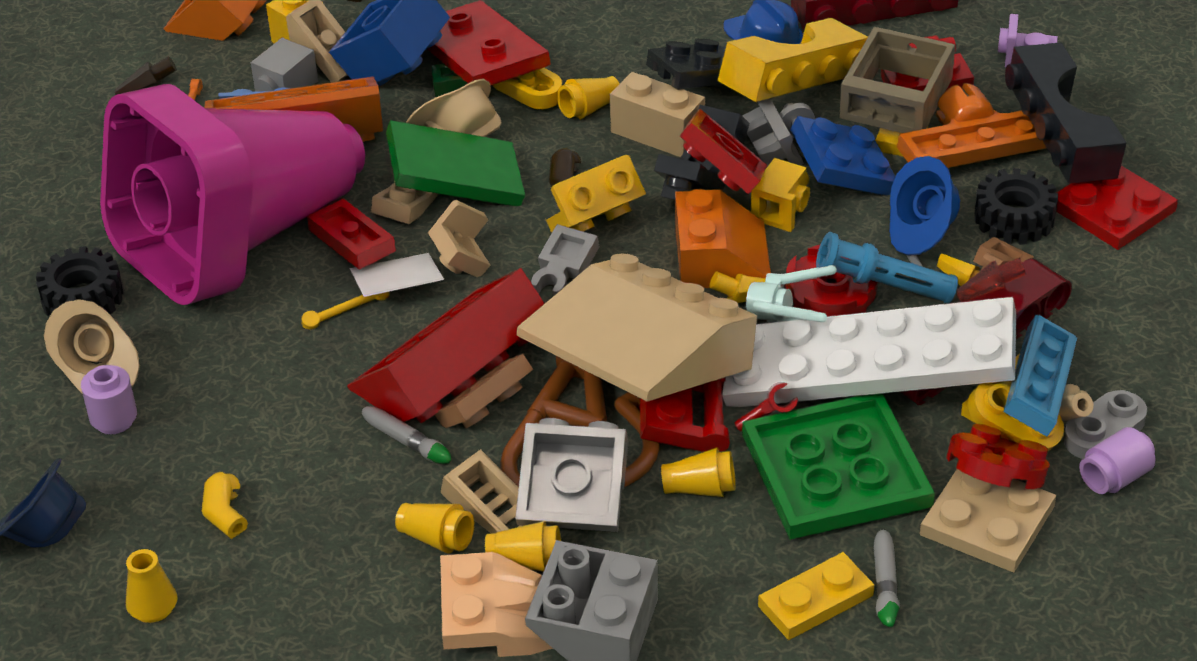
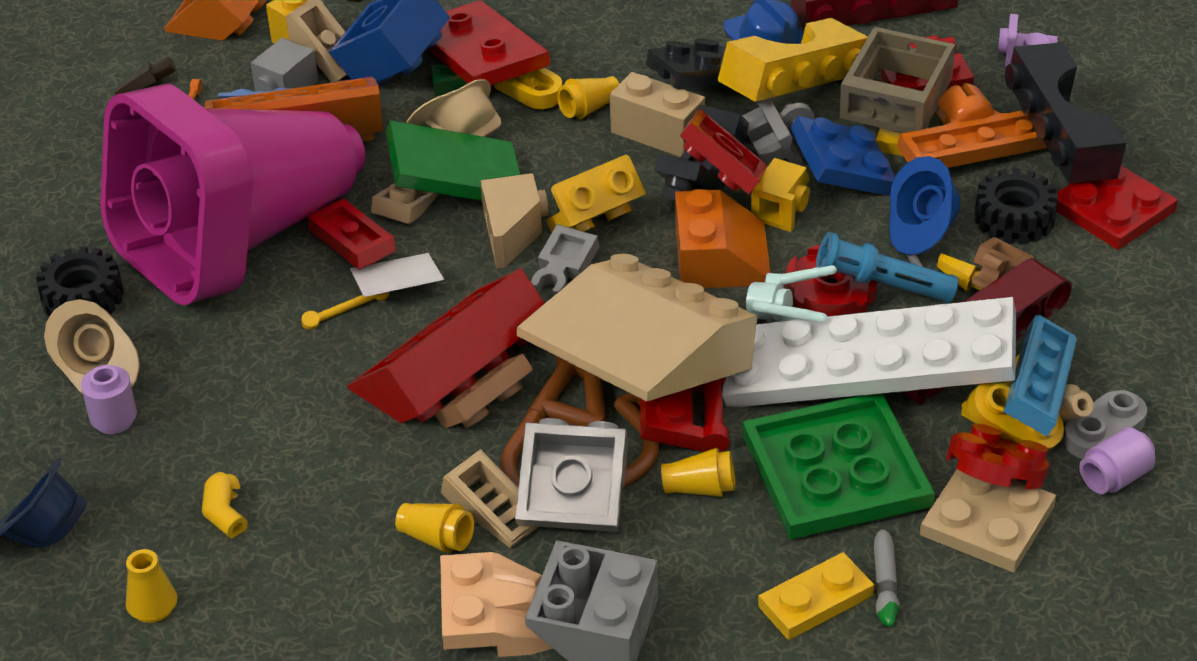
(429, 448): light grey piece -> none
(455, 239): tan bracket -> none
(512, 214): none -> tan slope
(526, 544): yellow cone -> none
(563, 165): dark brown arm -> none
(736, 288): yellow bar -> none
(767, 406): red hand -> none
(991, 279): clear red bar -> none

